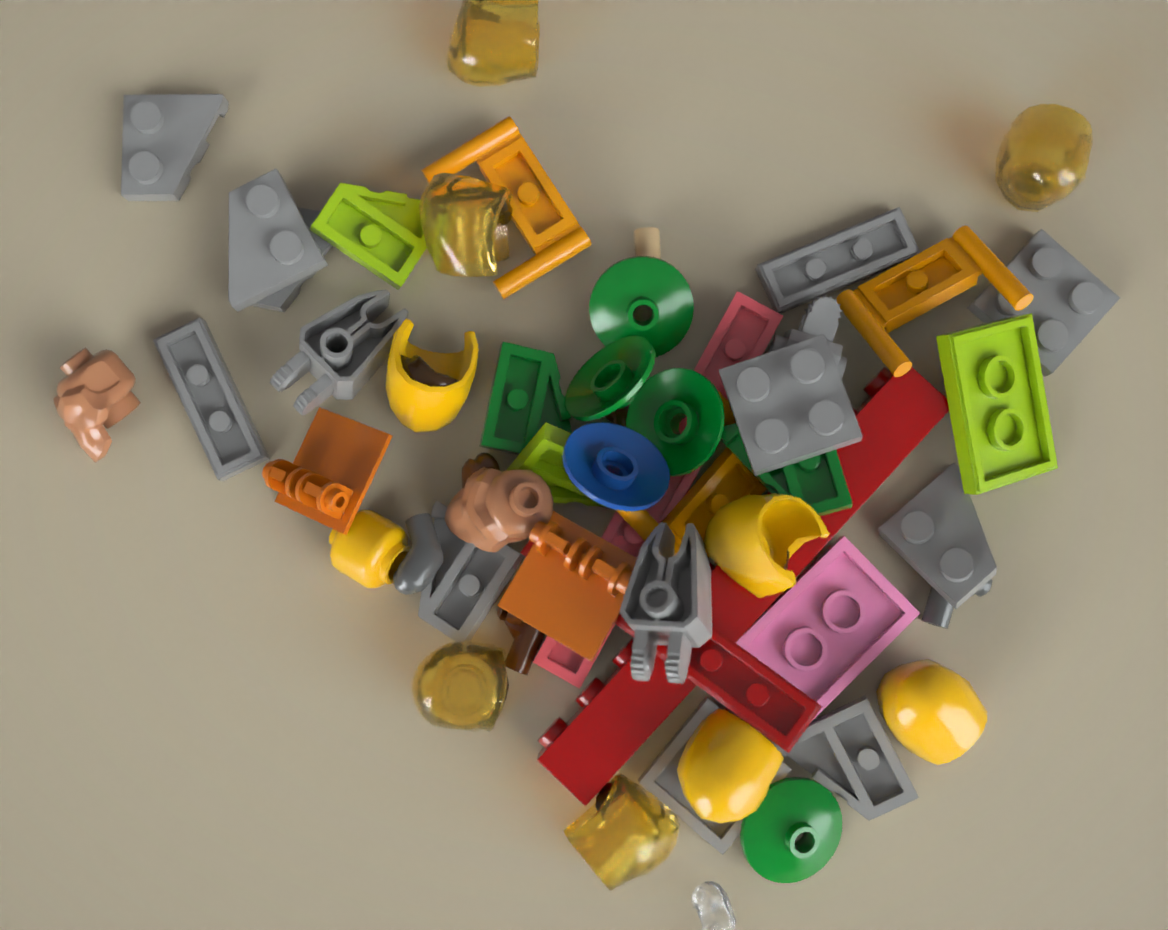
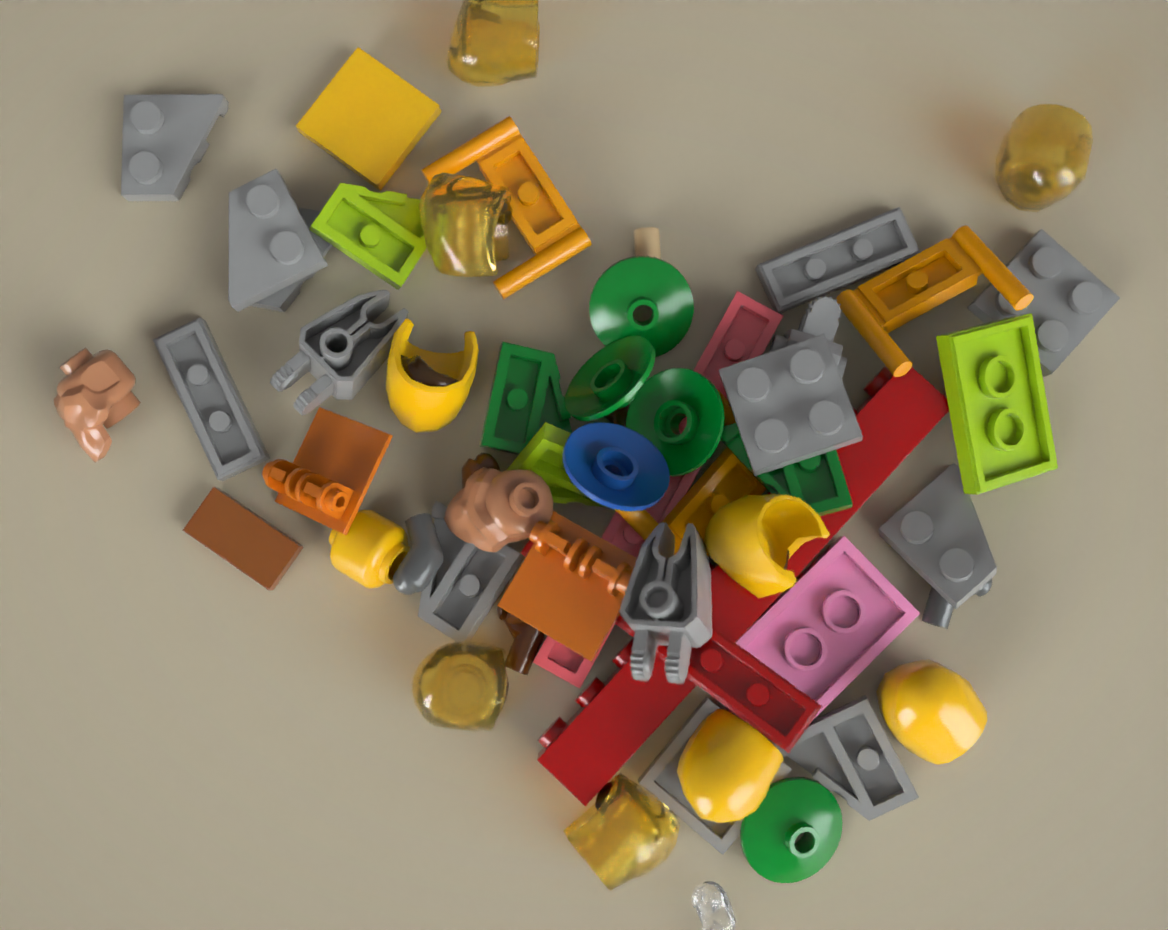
(243, 538): none -> dark orange tile
(368, 118): none -> yellow tile

